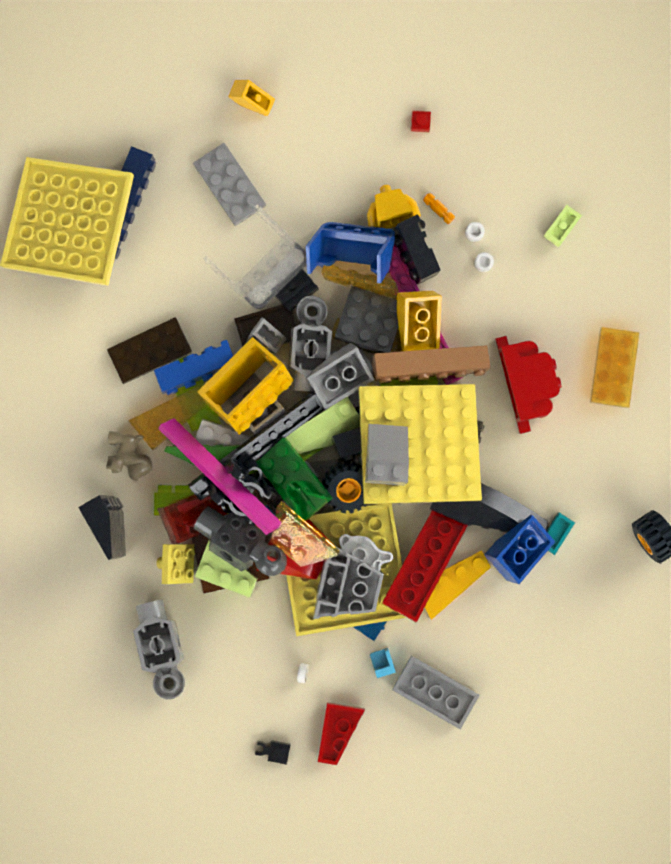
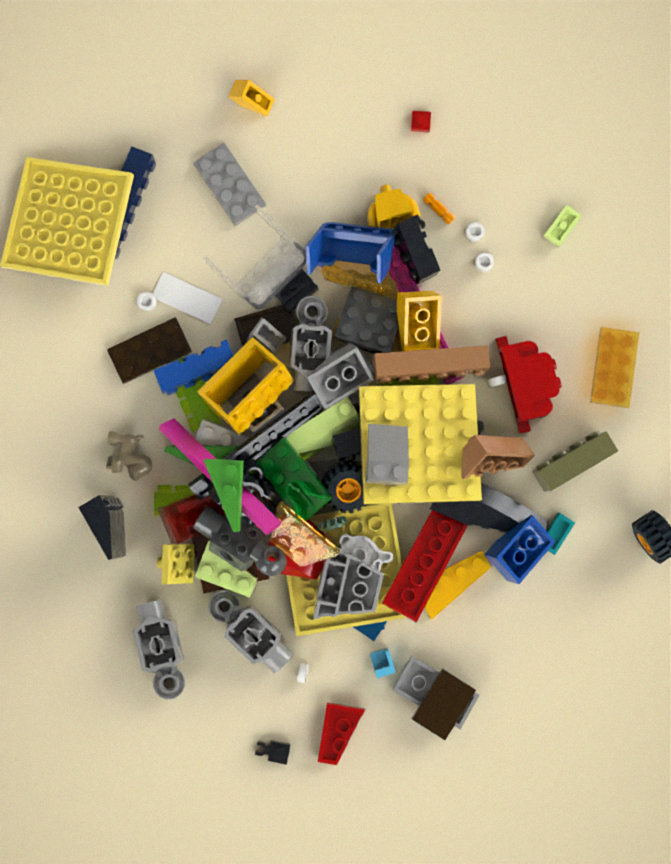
(146, 301): none -> white tile
(181, 408): clear yellow wing -> none
(186, 297): none -> white sticker
(228, 482): none -> bright green wing
(250, 632): none -> light grey brick
(332, 523): none -> sand green gear
(443, 704): none -> dark brown tile
(494, 454): none -> medium nougat wedge
(497, 381): none -> white tile
(575, 461): none -> olive brick

